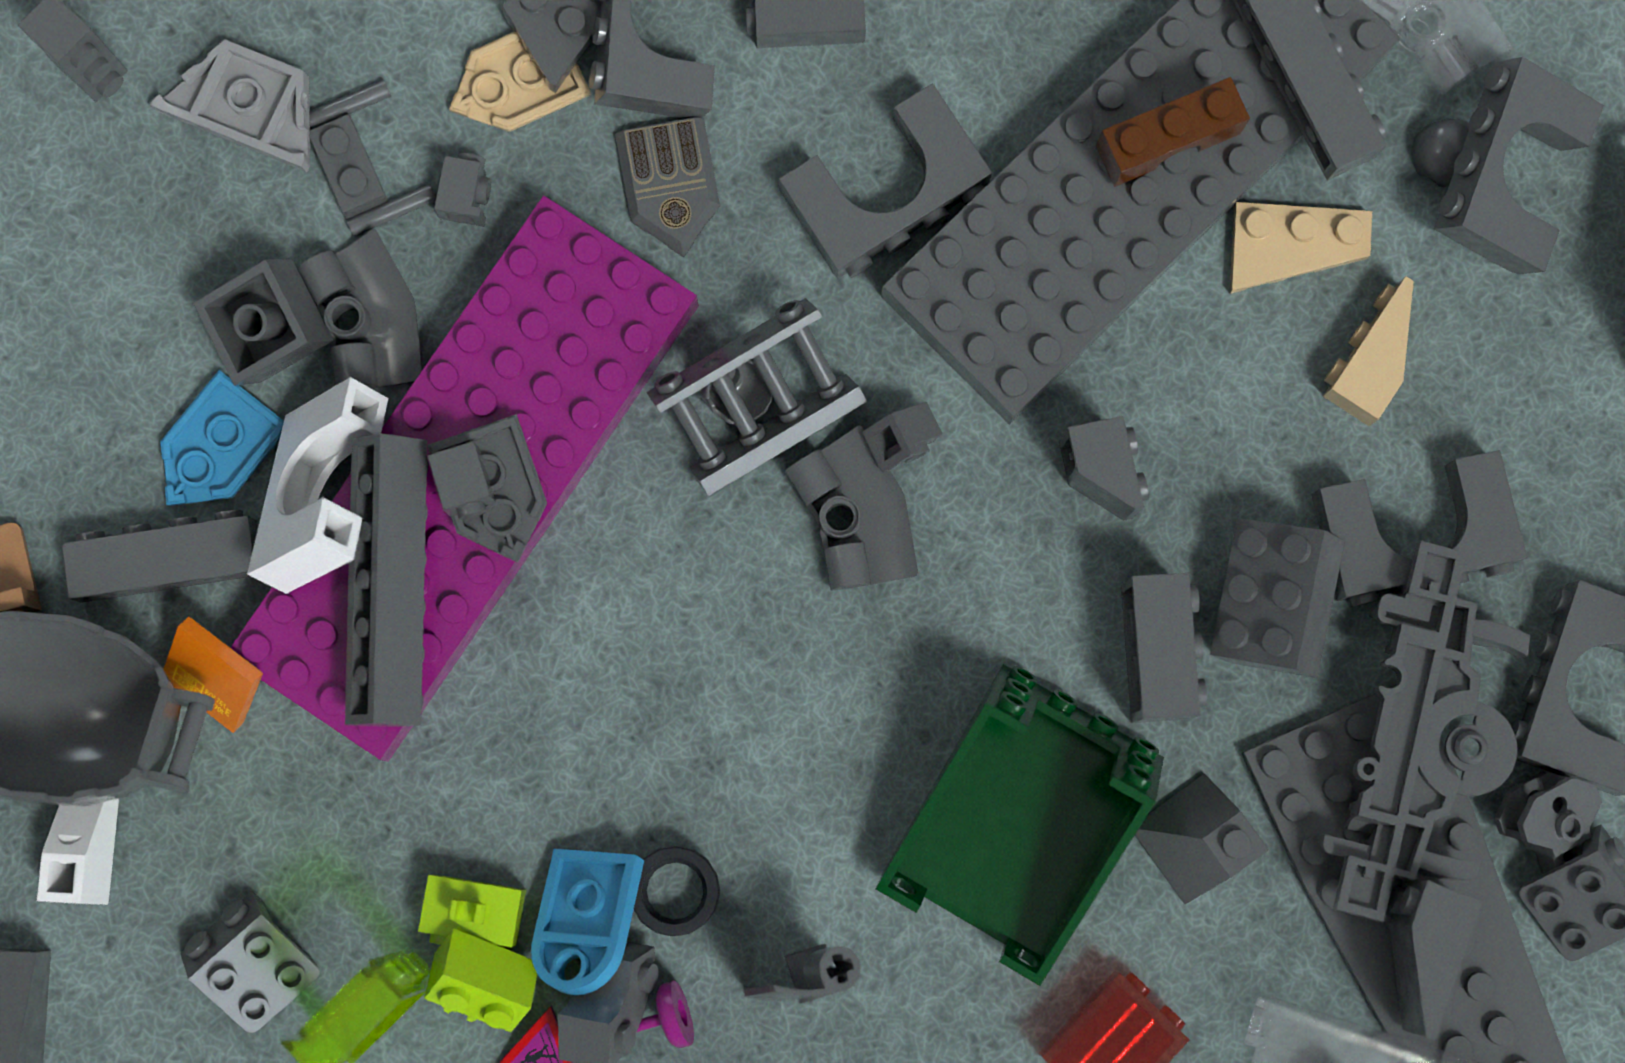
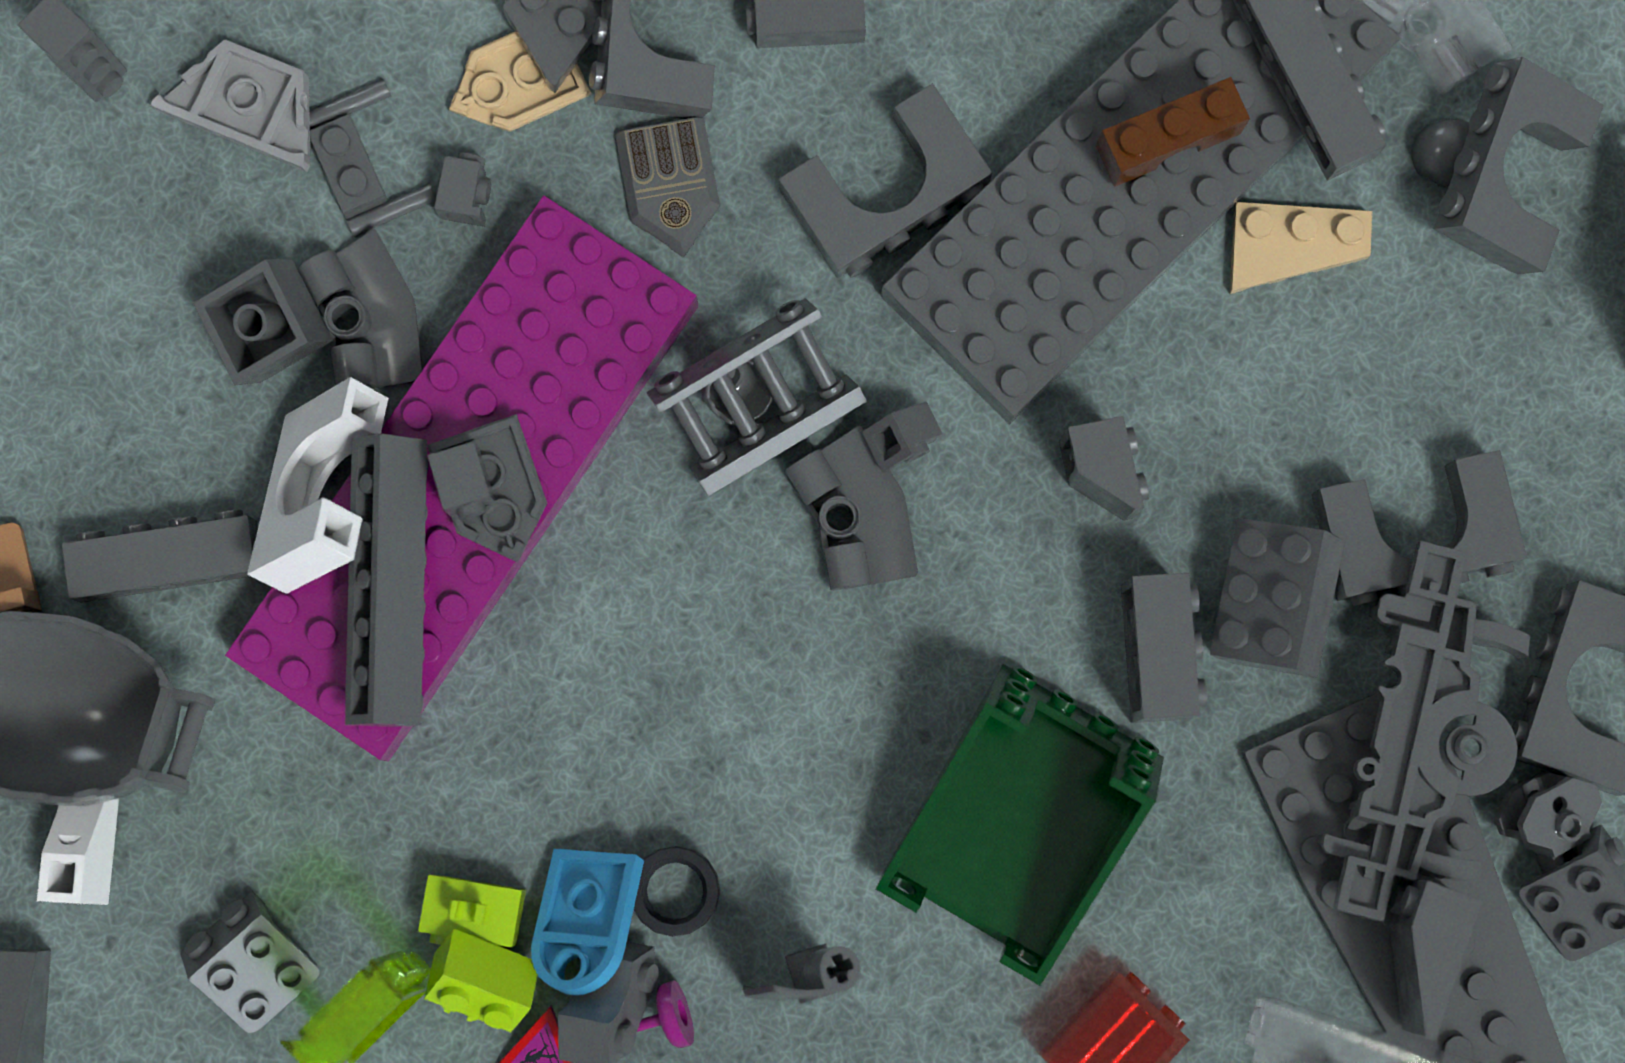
(210, 667): orange tile -> none
(217, 443): dark azure tile -> none
(1199, 839): dark grey slope -> none
(1377, 363): tan slope -> none

